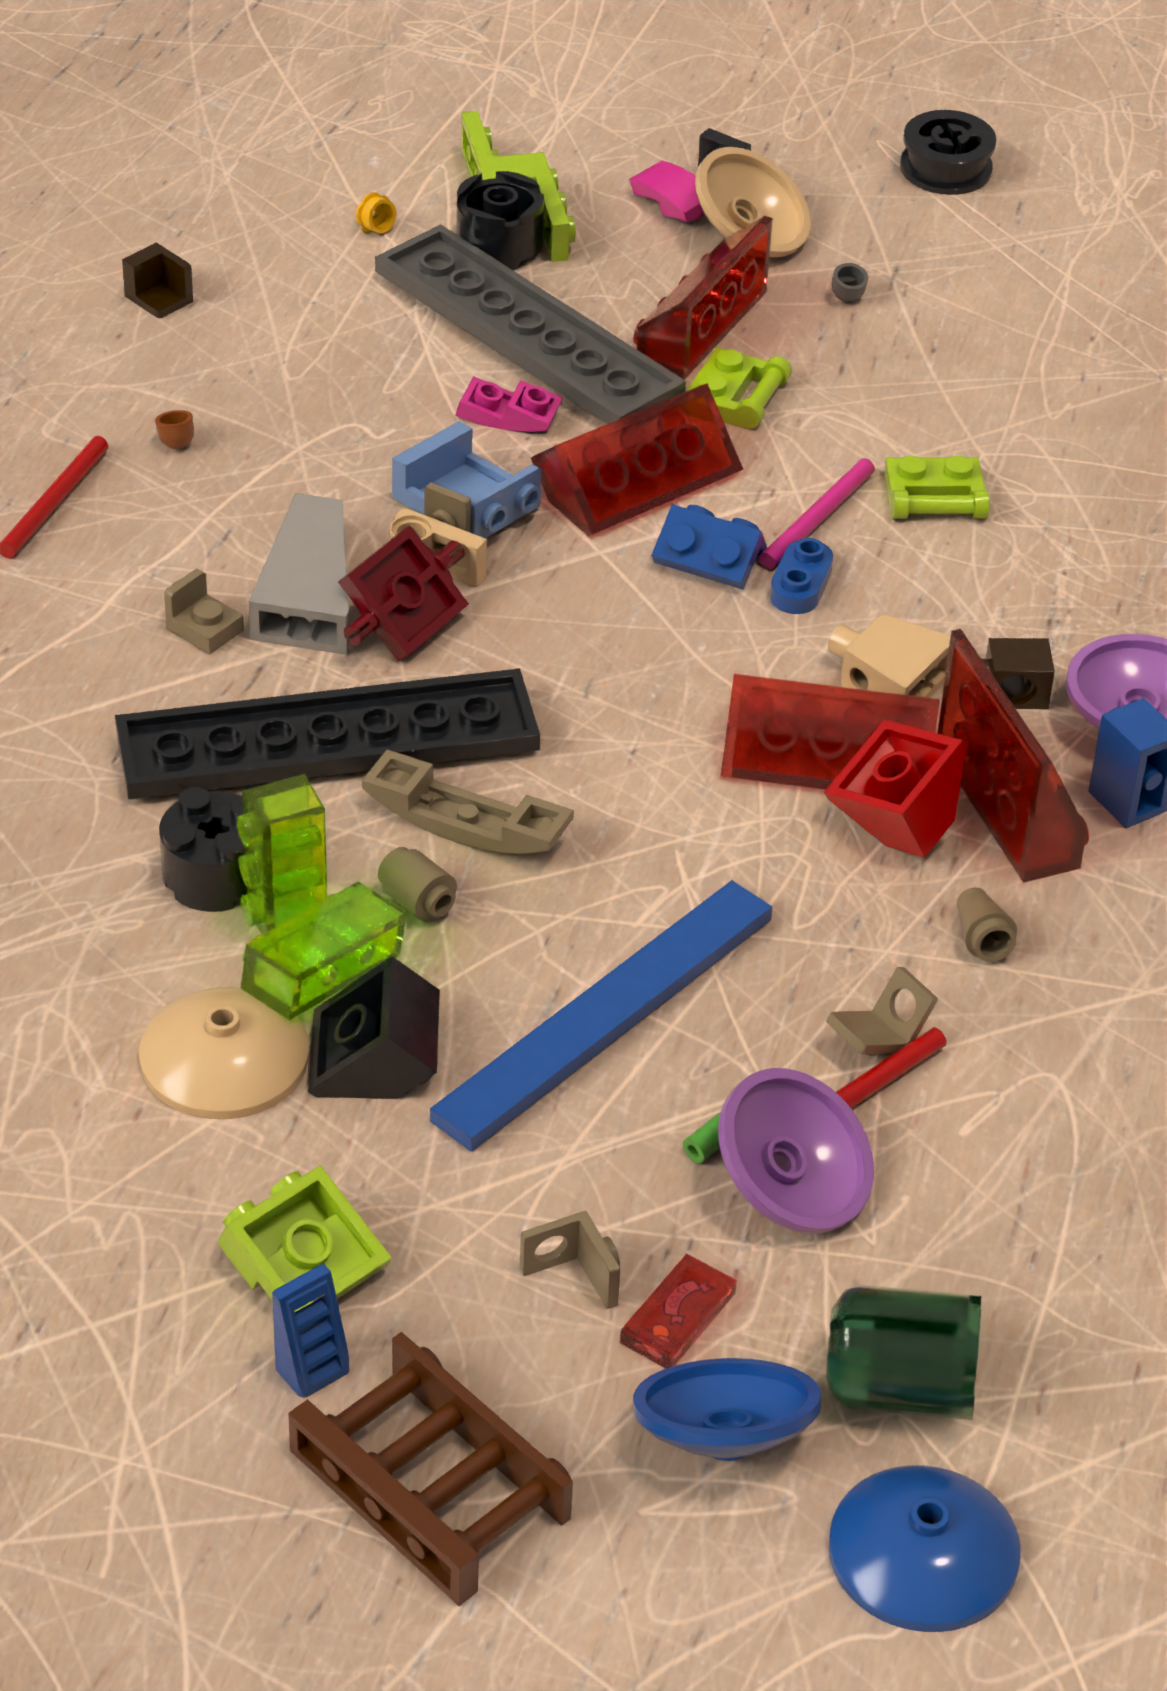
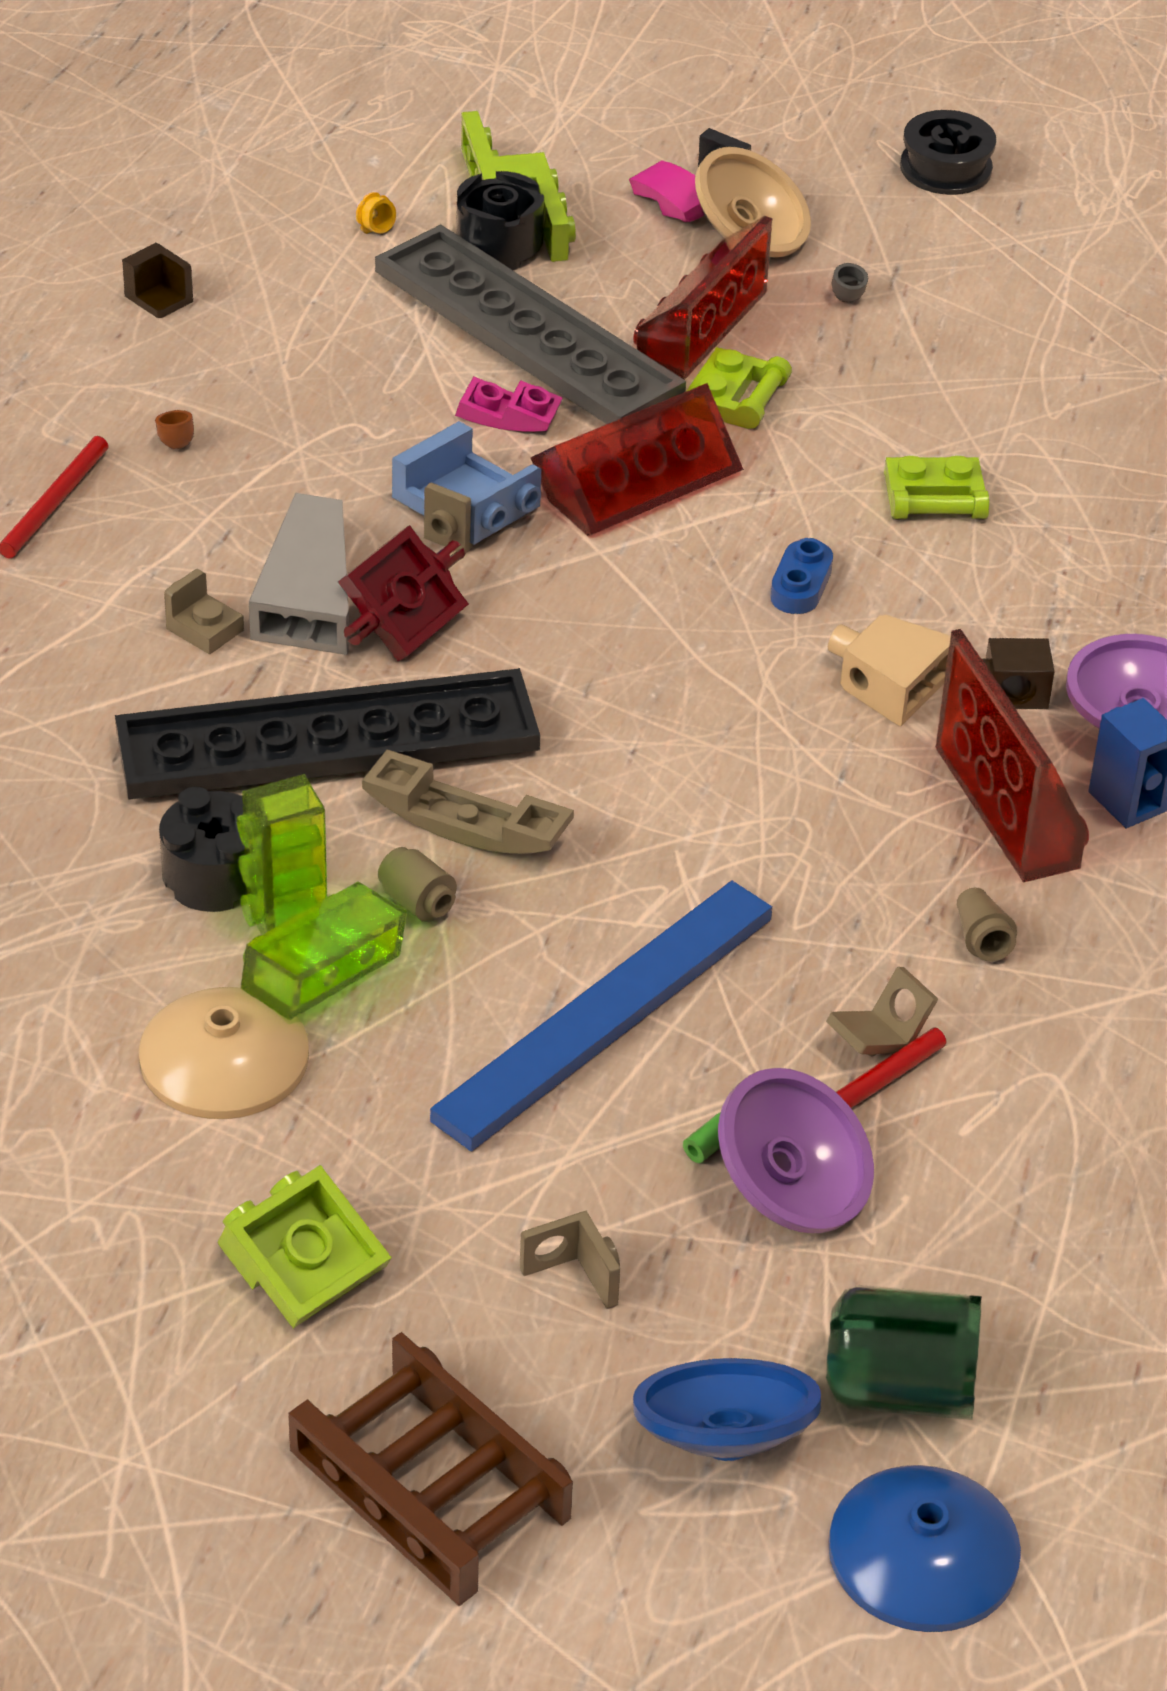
(311, 1341): blue slope -> none
(376, 1036): black slope -> none
(438, 534): tan plate -> none
(678, 1311): clear red tile -> none
(709, 545): blue bracket -> none
(808, 730): clear red slope -> none
(817, 512): dark pink bar -> none
(902, 786): red slope -> none

